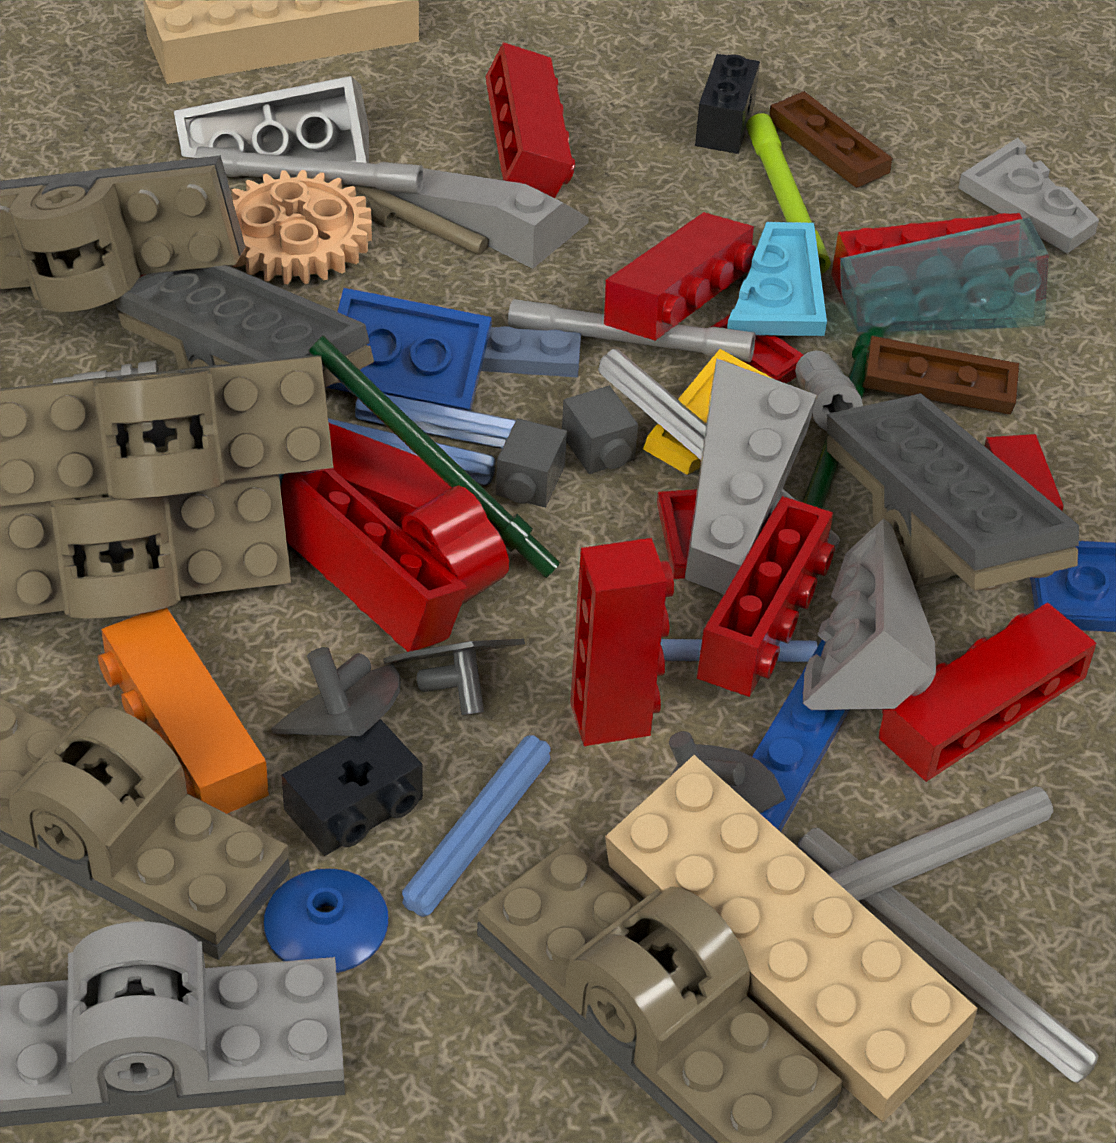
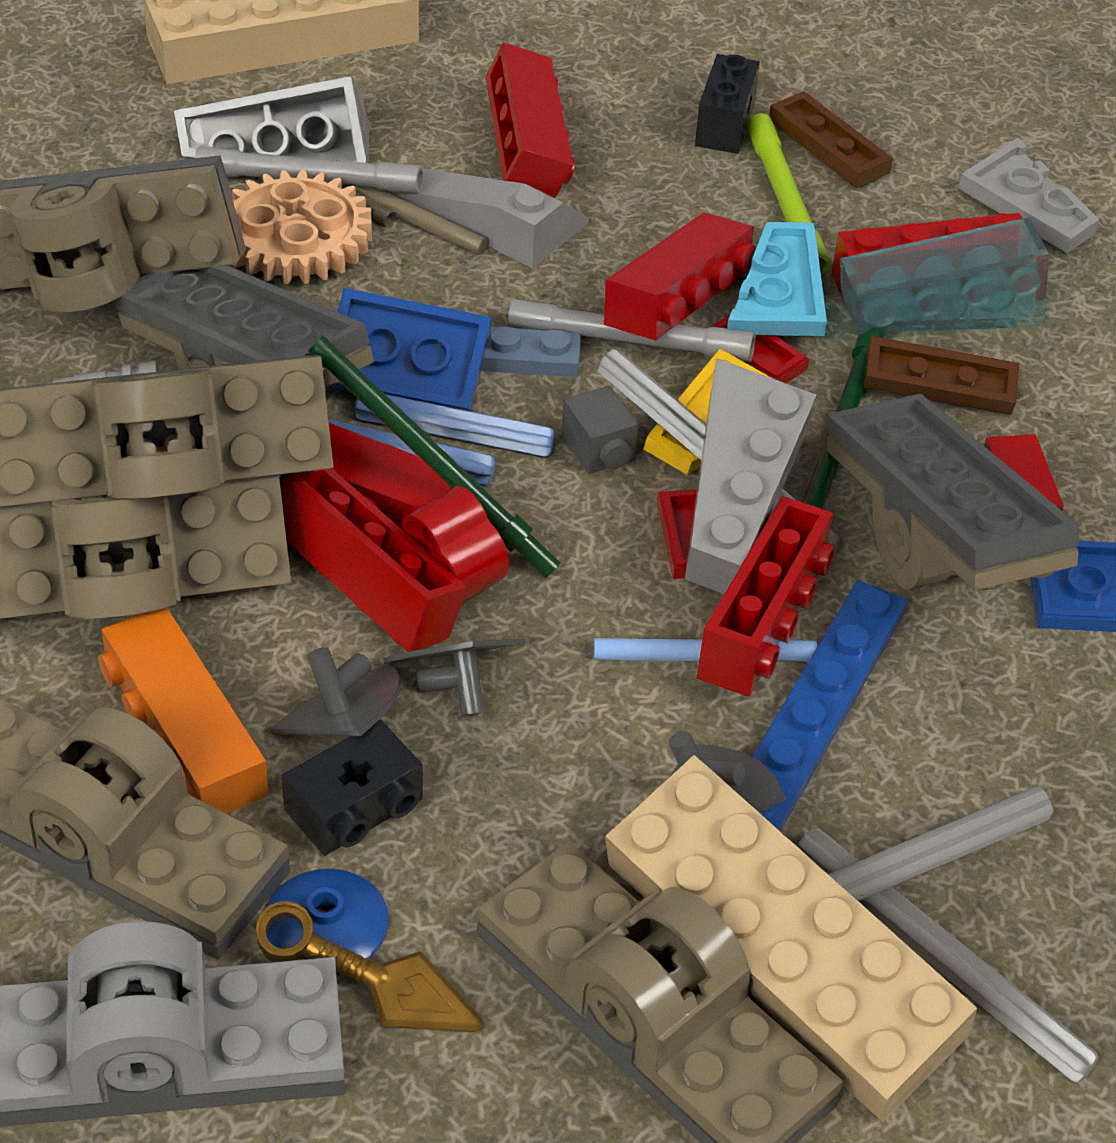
(404, 990): none -> pearl gold piece
(476, 826): medium blue axle -> none
(531, 463): dark grey brick -> none
(619, 640): red brick -> none
(823, 377): light grey axle -> none
(876, 636): light grey wedge -> none
(988, 690): red brick -> none

